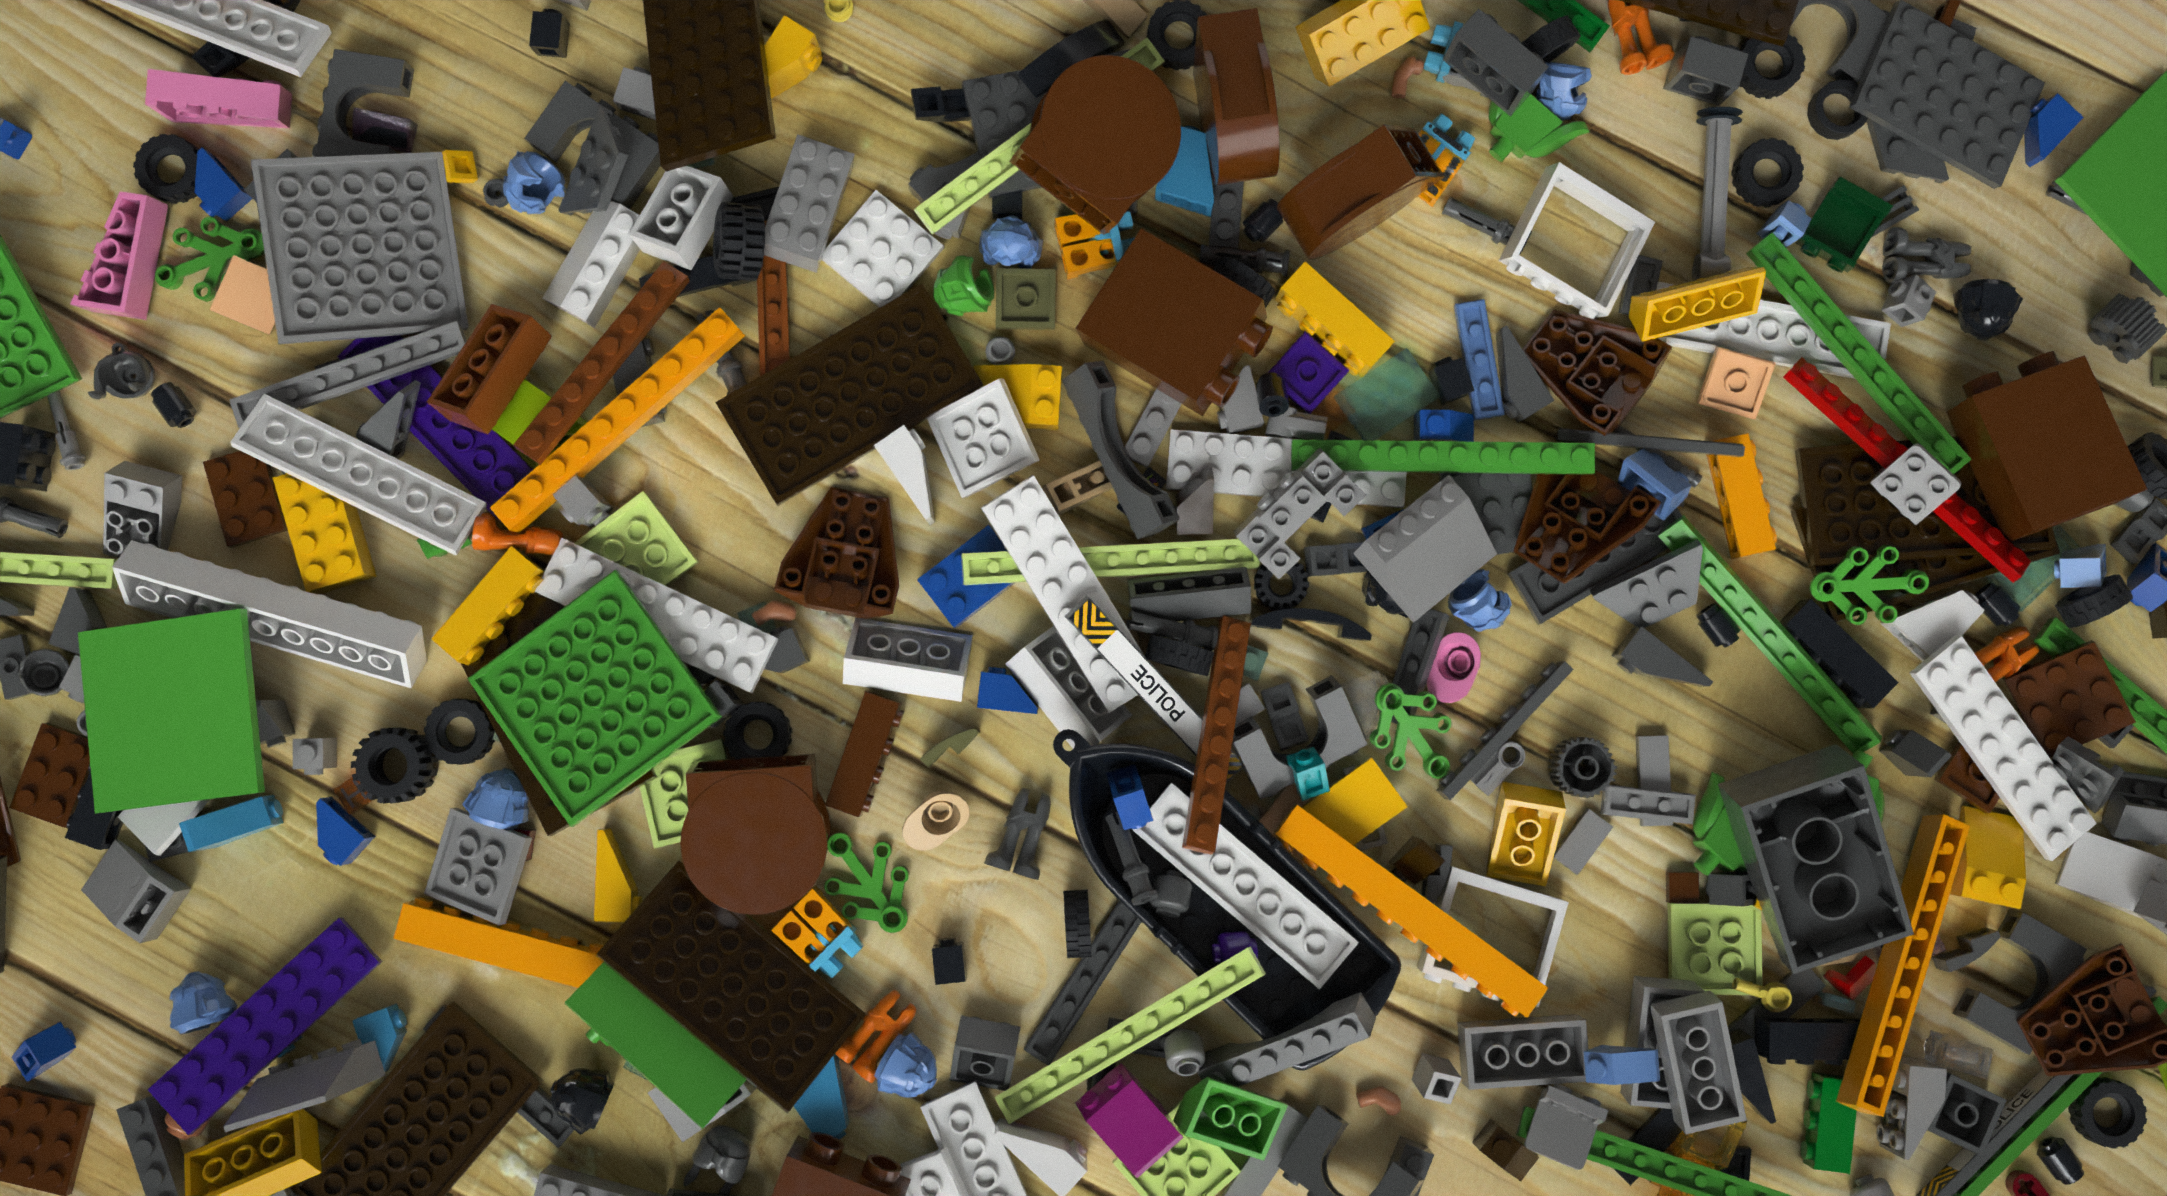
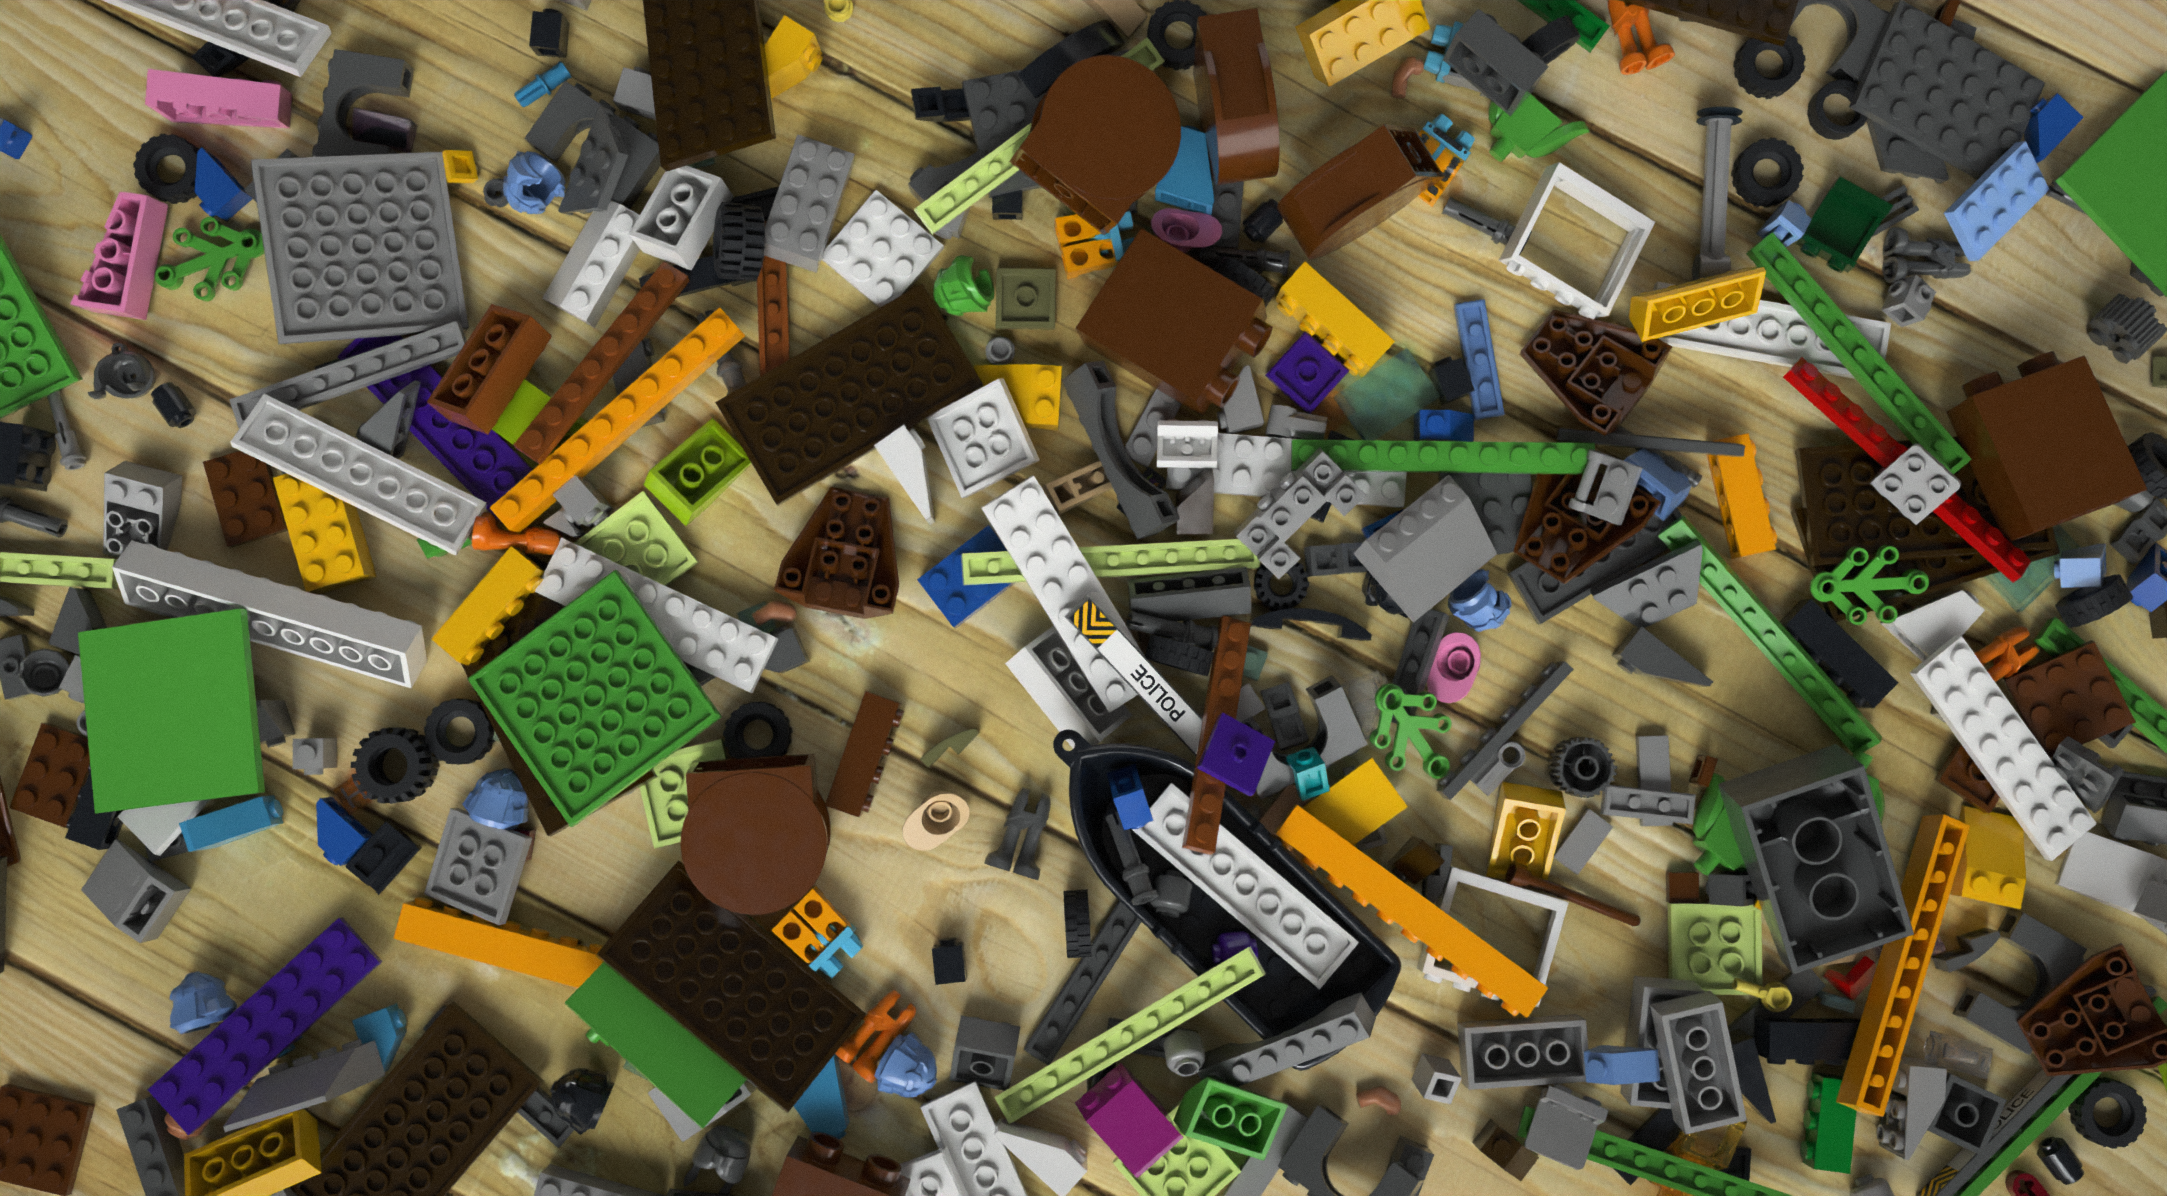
(44, 1050): blue slope -> none
(245, 296): light nougat tile -> none
(383, 857): none -> black plate
(542, 84): none -> dark azure axle
(560, 523): none -> light grey slope
(614, 885): yellow slope -> none
(697, 471): none -> lime slope
(724, 700): dark grey slope -> none
(870, 886): bright green plant -> none
(907, 659): white slope -> none
(1003, 693): blue slope -> none
(1010, 242): medium blue helmet -> none
(1186, 229): none -> bright pink piece
(1187, 444): none -> white bracket
(1236, 754): none -> dark purple plate
(1272, 395): black brick -> none
(1519, 875): none -> reddish brown piece
(1520, 384): dark grey slope -> none
(1560, 89): medium blue helmet -> none
(1614, 490): none -> light grey plate
(1641, 279): dark grey plate -> none
(1703, 770): none -> reddish brown tile
(1706, 70): dark grey brick -> none
(1718, 625): black brick -> none
(1736, 382): light nougat tile -> none
(1914, 753): dark grey slope -> none
(1986, 307): black helmet -> none
(1996, 201): none -> light blue plate
(1997, 604): black brick -> none

